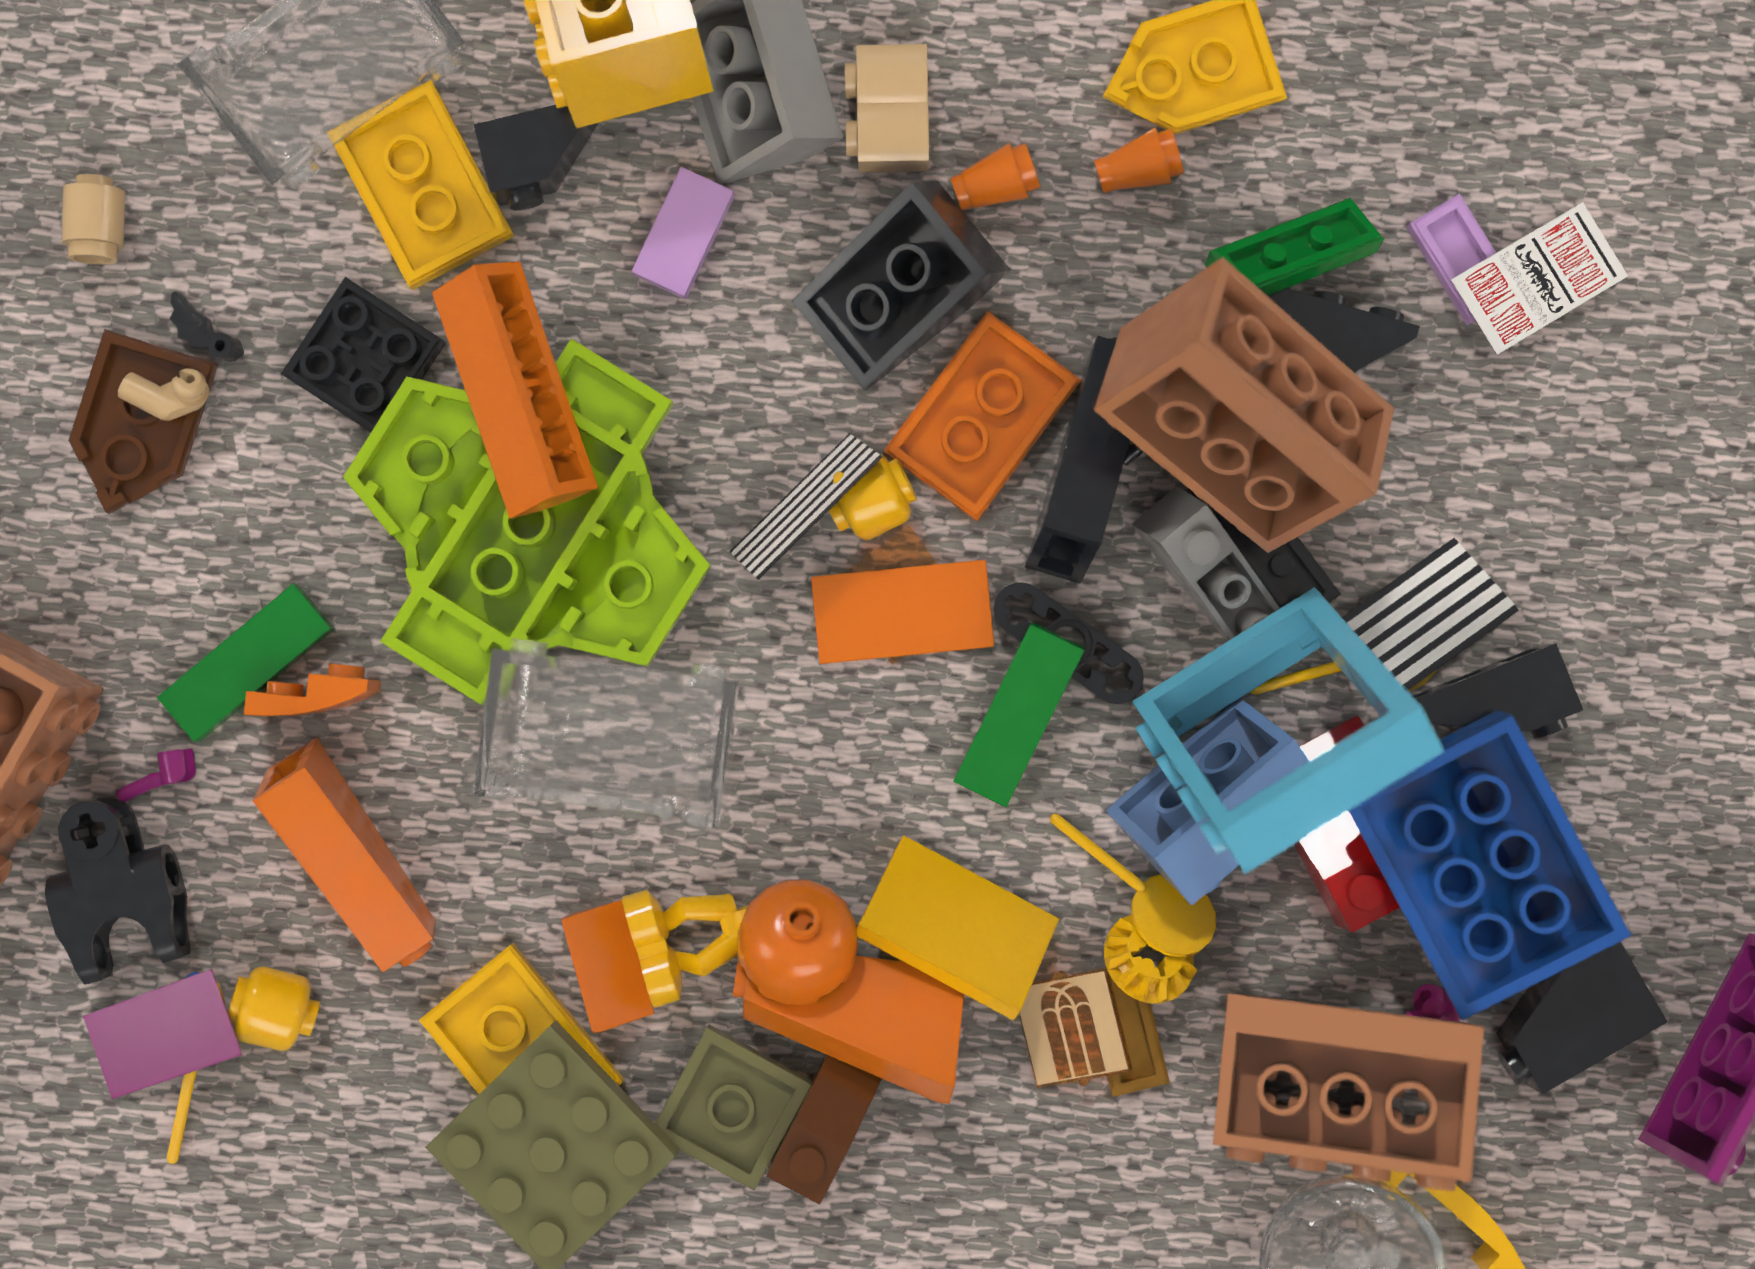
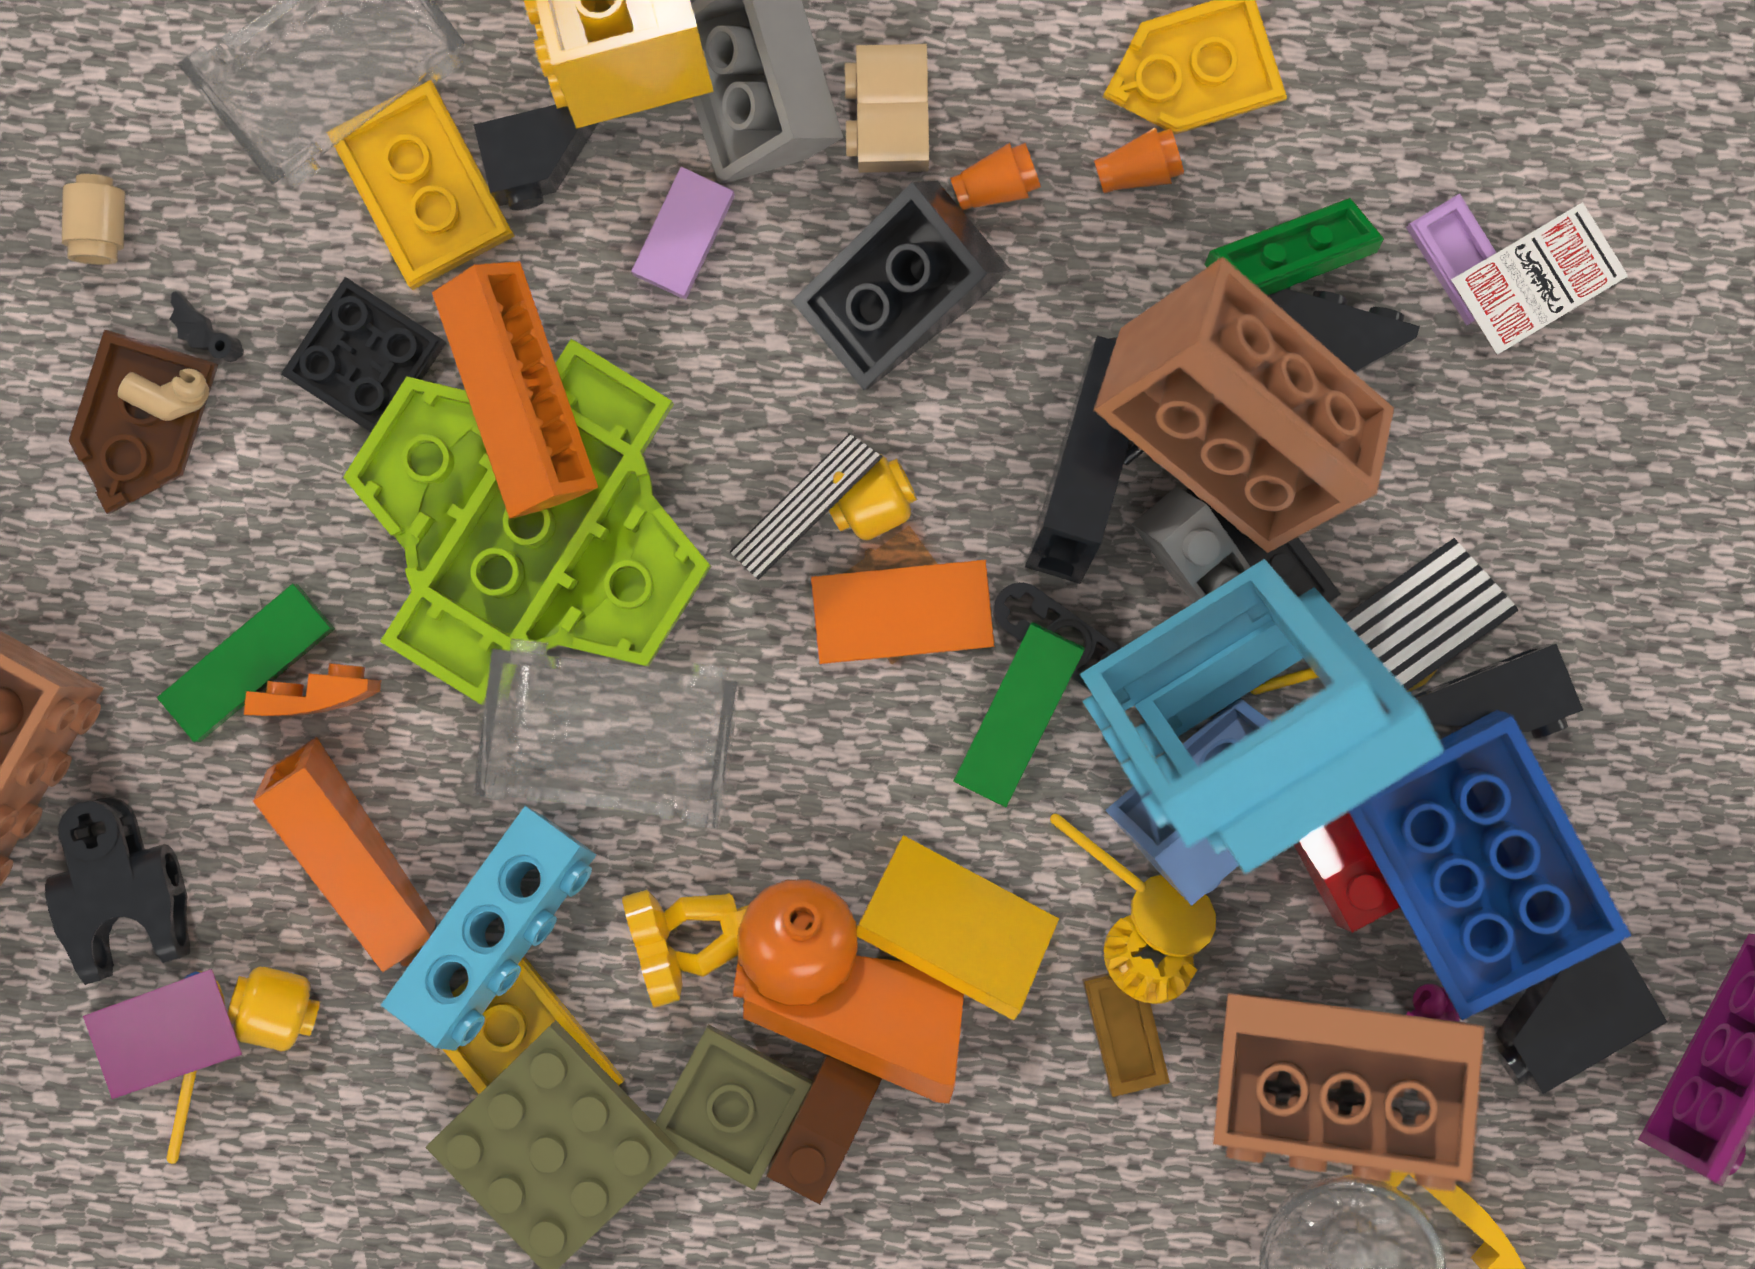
(174, 768): magenta hand -> none
(423, 992): none -> medium azure brick
(607, 966): orange slope -> none
(982, 416): orange tile -> none
(1074, 1029): piece -> none
(1265, 759): none -> medium azure window

